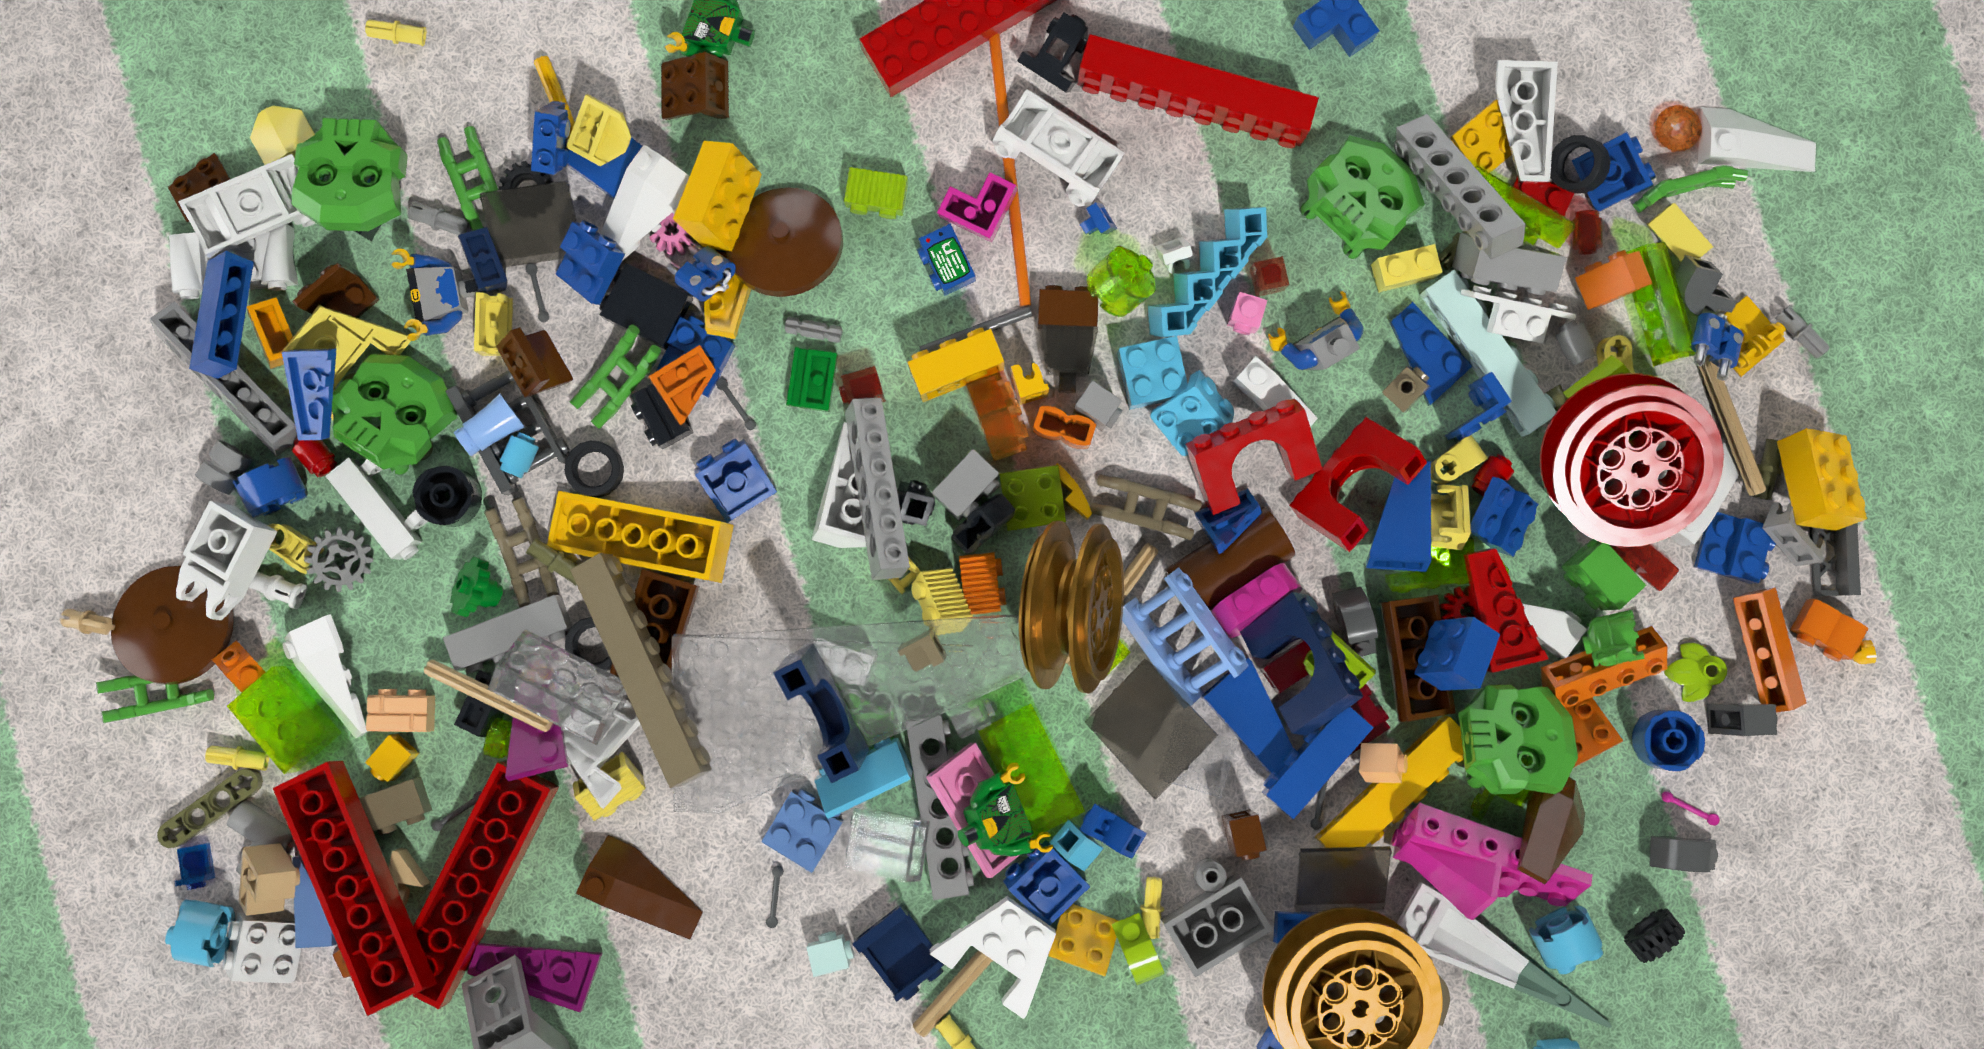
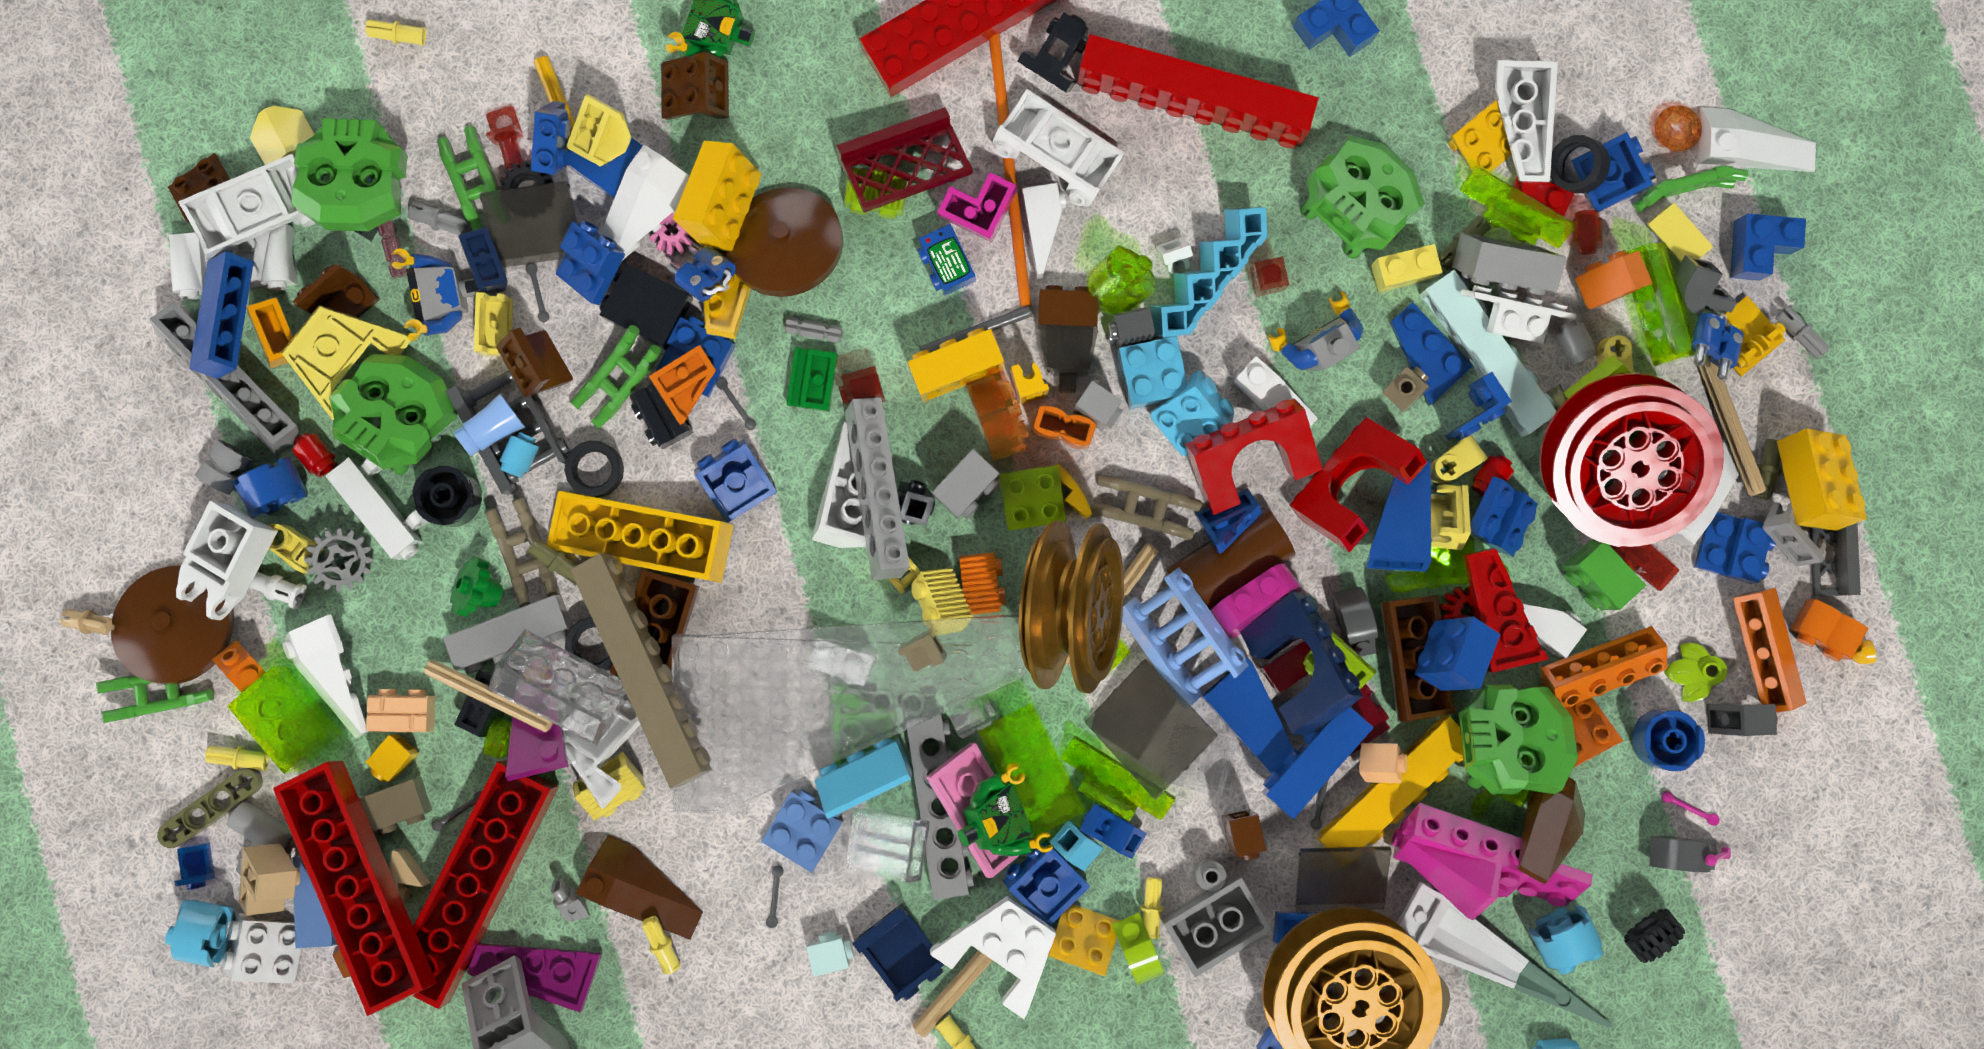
(311, 390): blue wing -> none
(391, 243): none -> clear pink axle
(506, 136): none -> clear red bracket
(571, 905): none -> light grey piece
(660, 945): none -> light yellow axle
(843, 743): dark blue arch -> none
(890, 141): none -> dark red fence
(983, 523): black brick -> none
(1043, 213): none -> white slope
(1099, 220): blue tile -> none
(1112, 783): none -> clear neon green bracket
(1131, 328): none -> dark grey brick
(1246, 313): bright pink brick -> none
(1459, 187): light grey brick -> none
(1612, 639): bright green helmet -> none
(1711, 859): none -> dark pink hinge
(1757, 240): none -> blue brick

